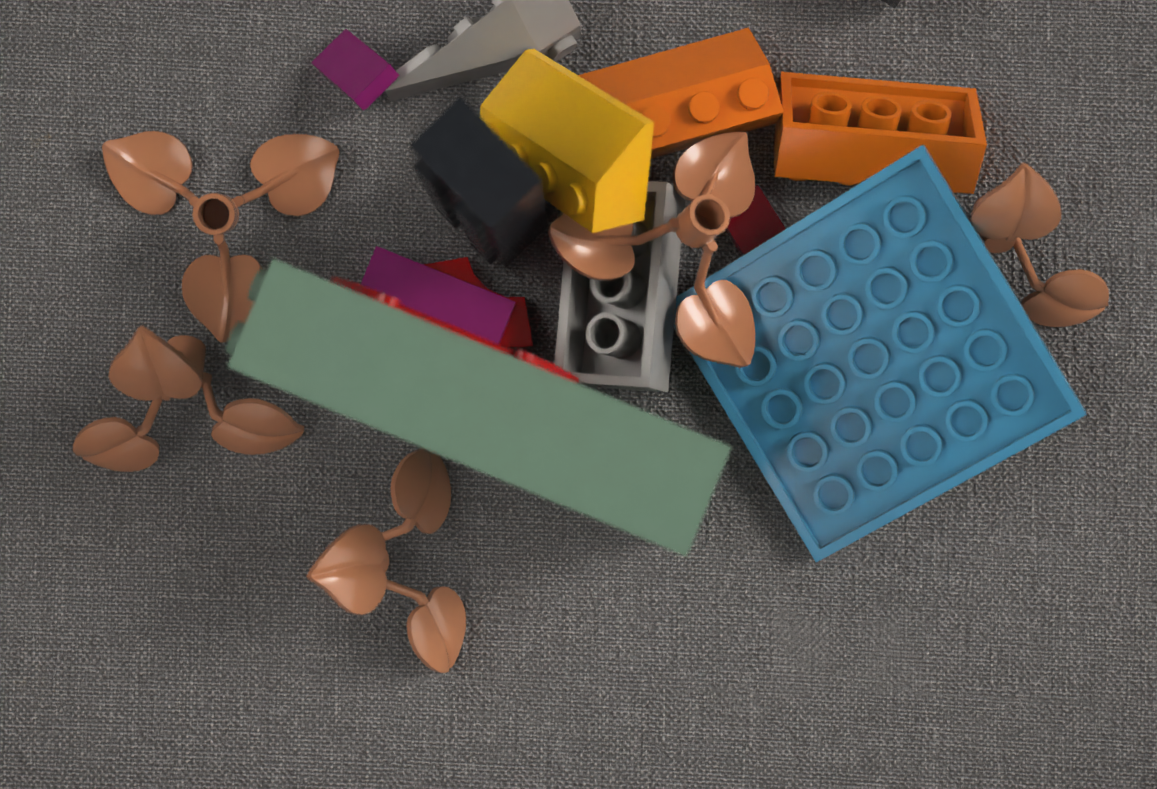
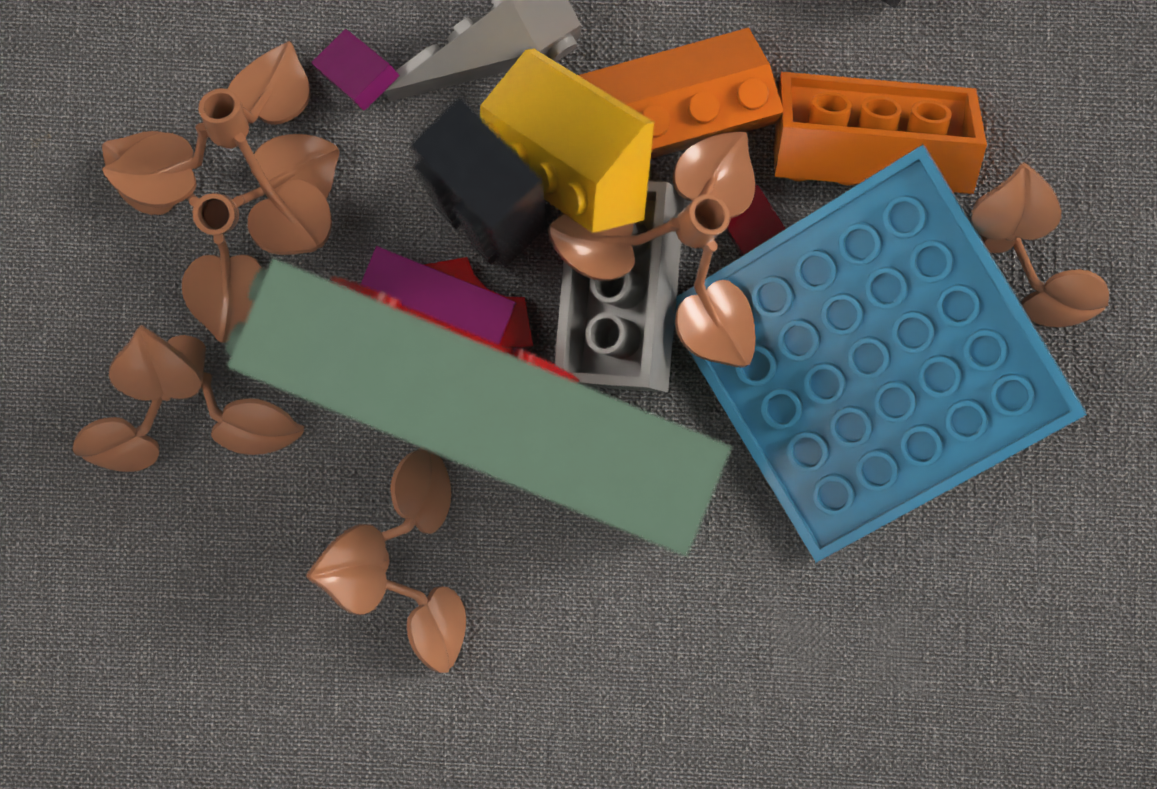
(160, 166): none -> nougat plant

